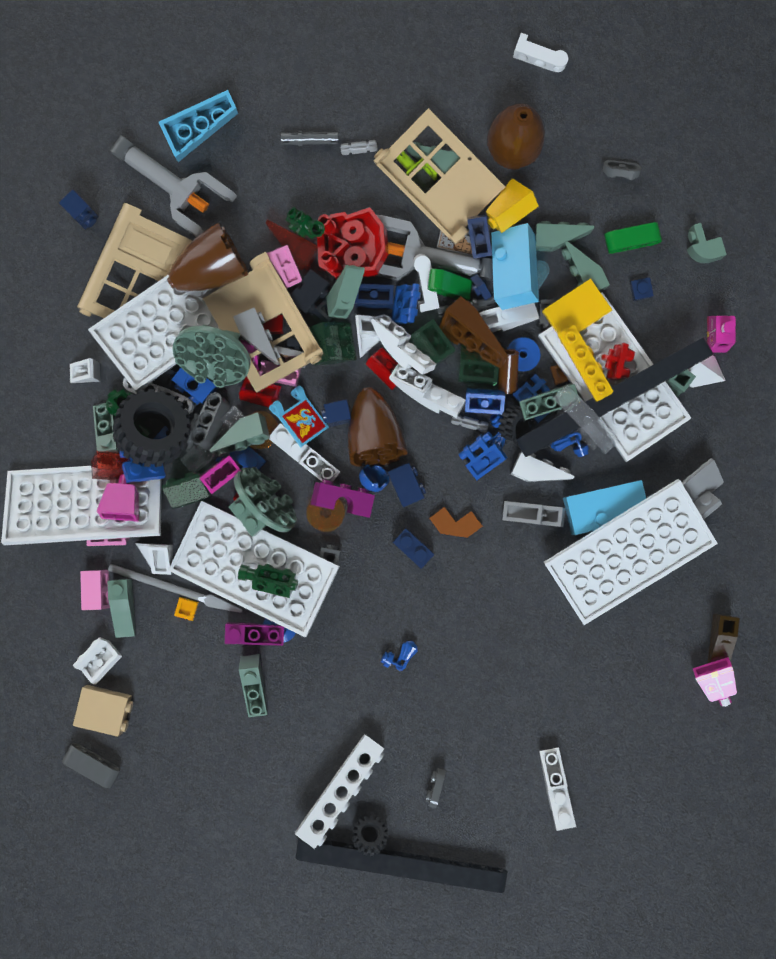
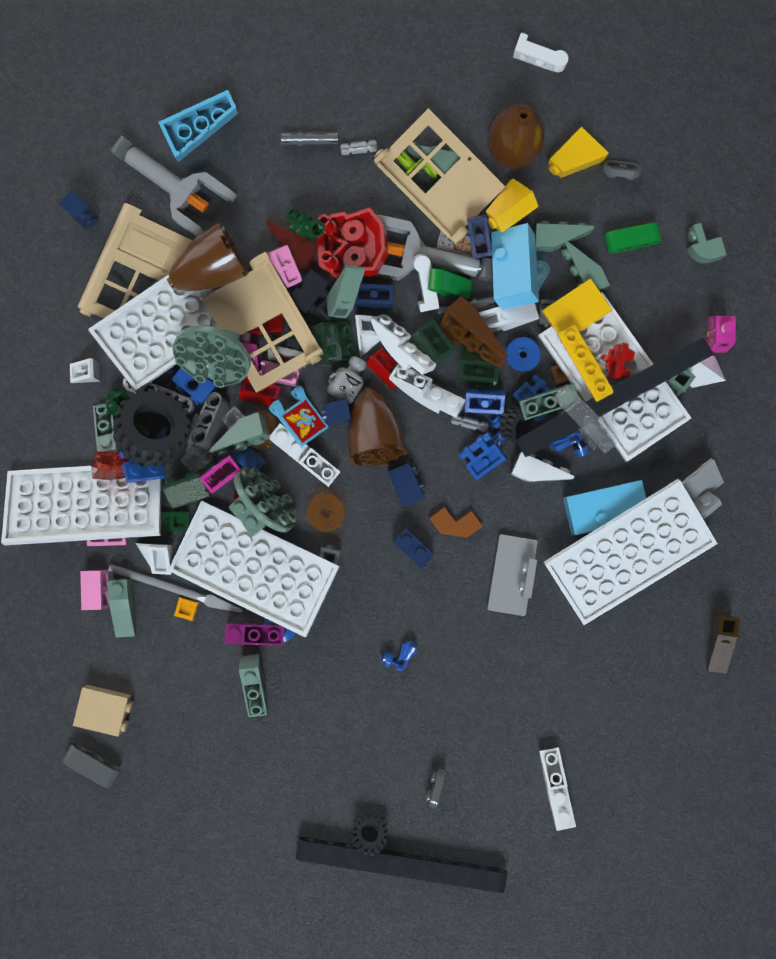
(97, 660): white bracket -> none
(119, 501): dark pink torso -> none
(174, 521): none -> dark green slope
(252, 331): light grey slope -> none
(269, 579): dark green brick -> none
(317, 837): white brick -> none
(326, 495): magenta arch -> none
(347, 382): none -> light grey piece
(374, 478): blue hair -> none
(405, 304): blue plate -> none
(479, 287): dark blue plate -> none
(509, 372): reddish brown brick -> none
(513, 575): none -> light grey bracket
(533, 514): light grey slope -> none
(577, 154): none -> yellow slope
(641, 289): dark blue plate -> none
(717, 680): torso -> none

